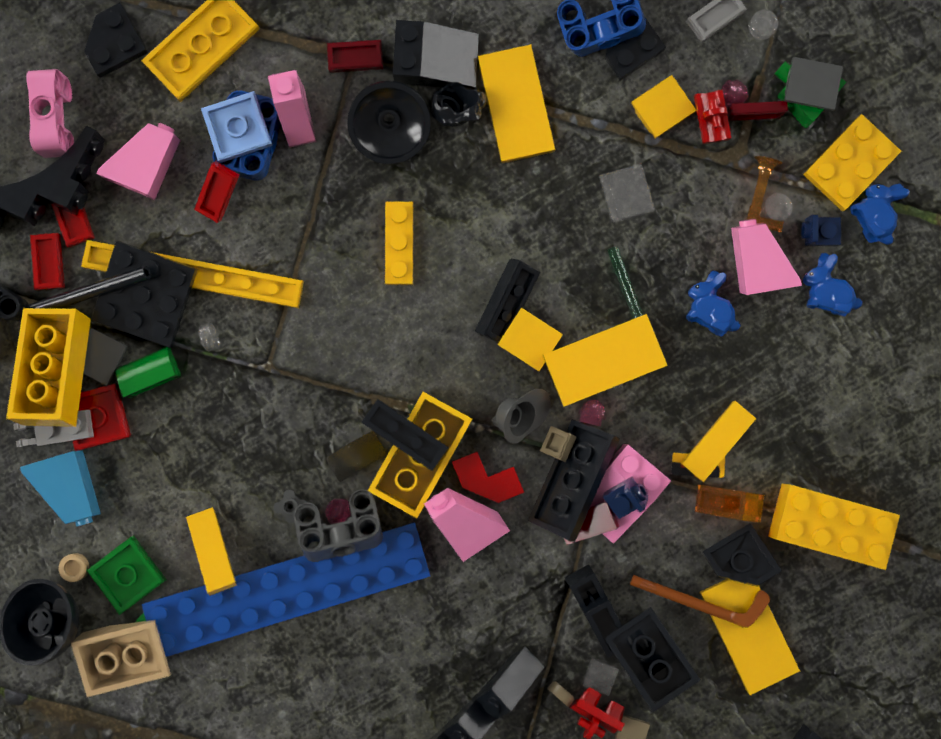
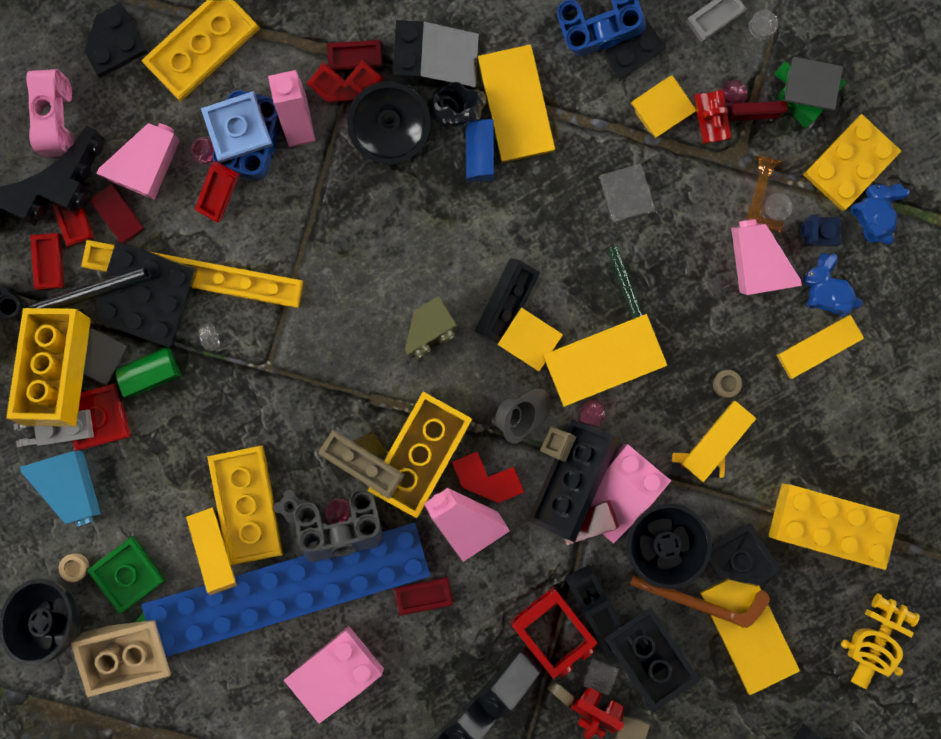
(117, 214): none -> dark red tile
(202, 150): none -> clear pink plate
(245, 505): none -> yellow tile
(334, 88): none -> red tile
(334, 675): none -> bright pink slope
(361, 464): none -> dark tan tile
(399, 243): yellow plate -> none
(404, 434): black plate -> none
(423, 596): none -> dark red tile
(428, 326): none -> olive slope
(479, 150): none -> blue brick
(537, 609): none -> red window
(626, 497): dark blue bracket -> none
(682, 554): none -> black piece
(711, 309): blue animal -> none
(727, 383): none -> dark tan tile
(729, 503): clear orange slope -> none
(820, 346): none -> yellow tile
(867, 667): none -> yellow torso

